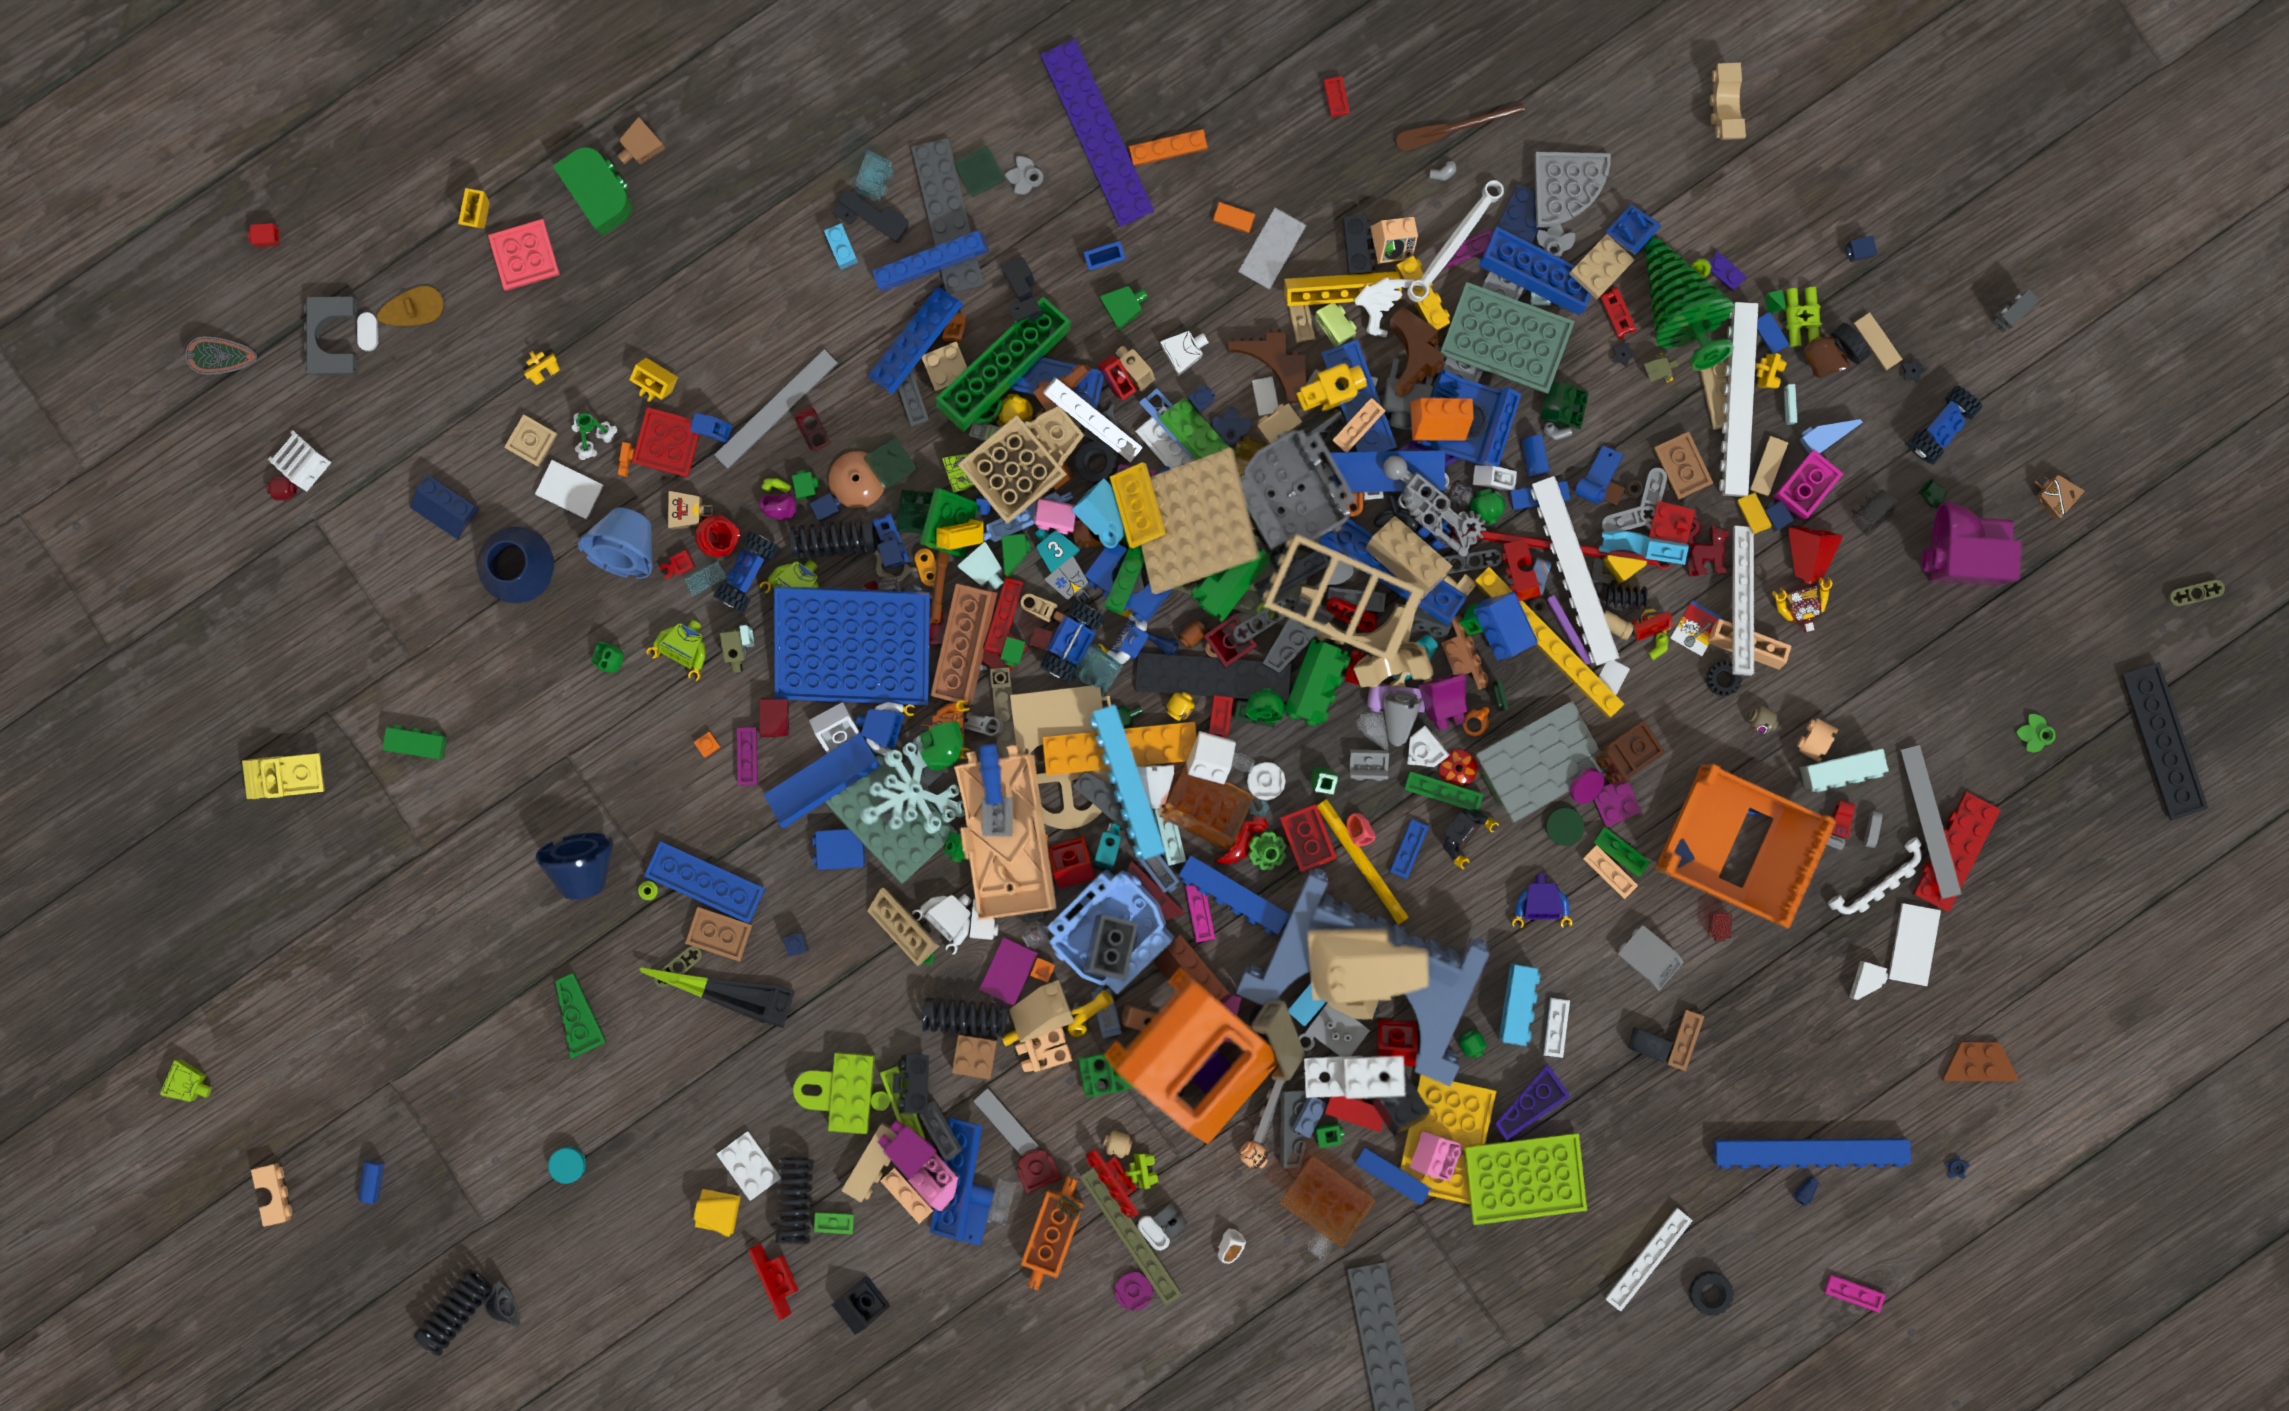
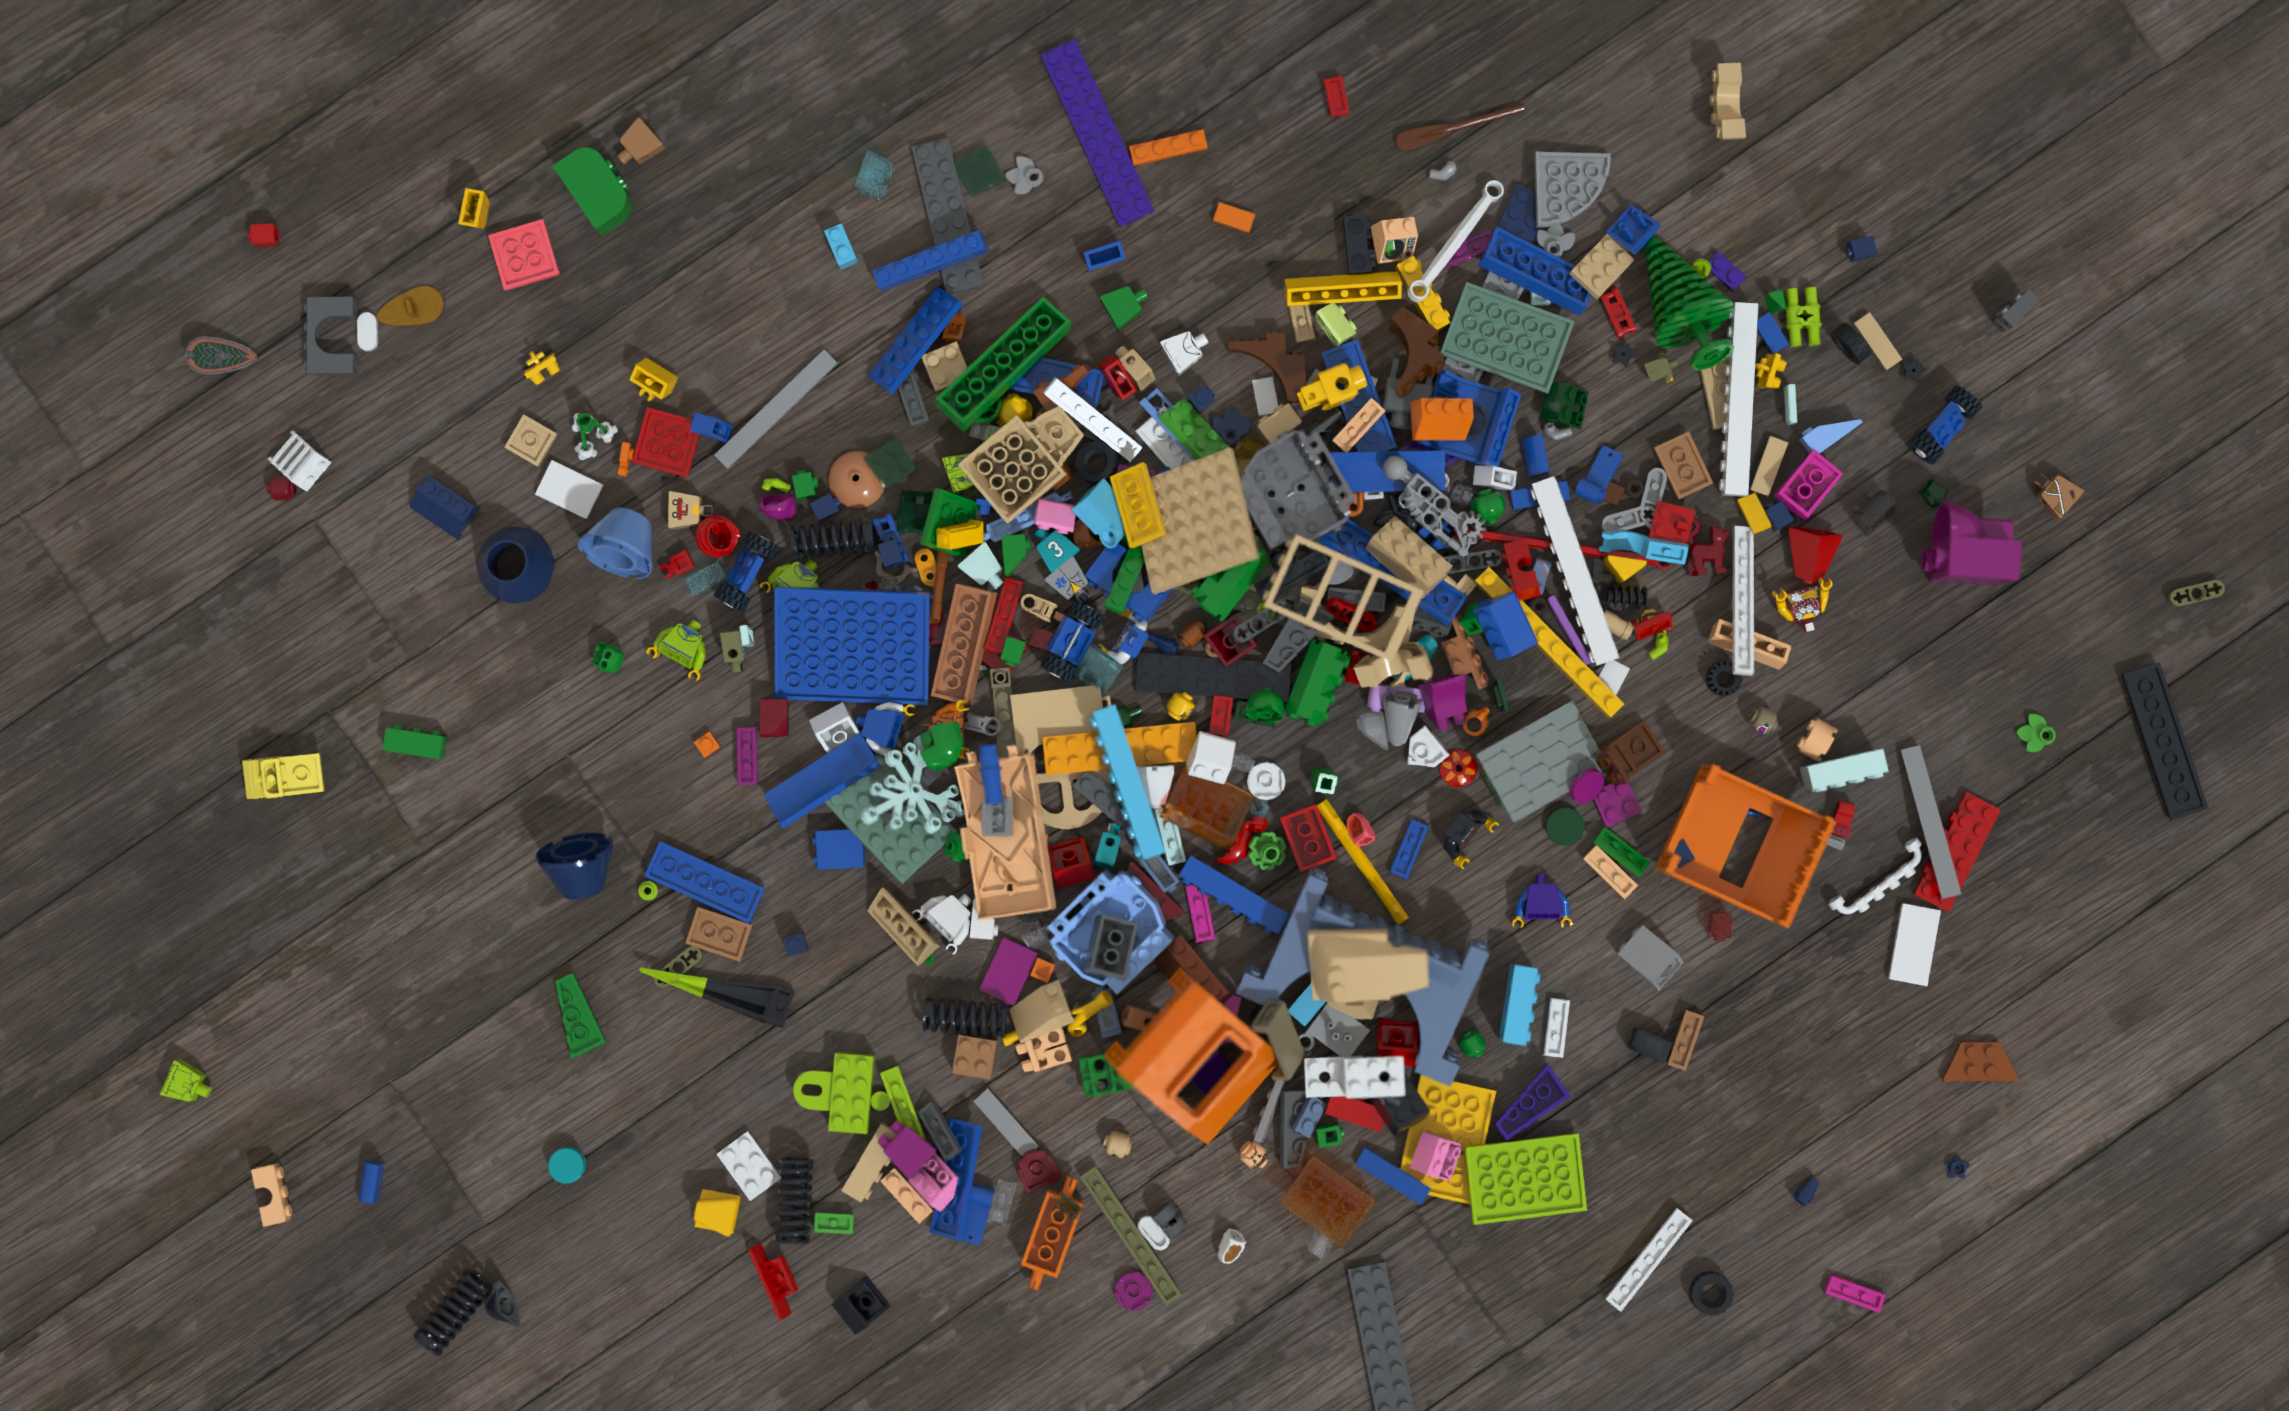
(818, 429): dark red piece -> none
(887, 222): black piece -> none
(914, 1089): black piece -> none
(1020, 279): black piece -> none
(1116, 1181): red bracket -> none
(1139, 1172): lime hips -> none
(1272, 248): flat silver sticker -> none
(1369, 764): light grey bracket -> none
(1380, 298): white animal -> none
(1443, 791): green plate -> none
(1695, 628): sticker -> none
(1812, 1151): blue brick -> none
(1825, 356): reddish brown piece -> none
(1868, 979): white slope -> none
(1873, 829): light grey beam -> none

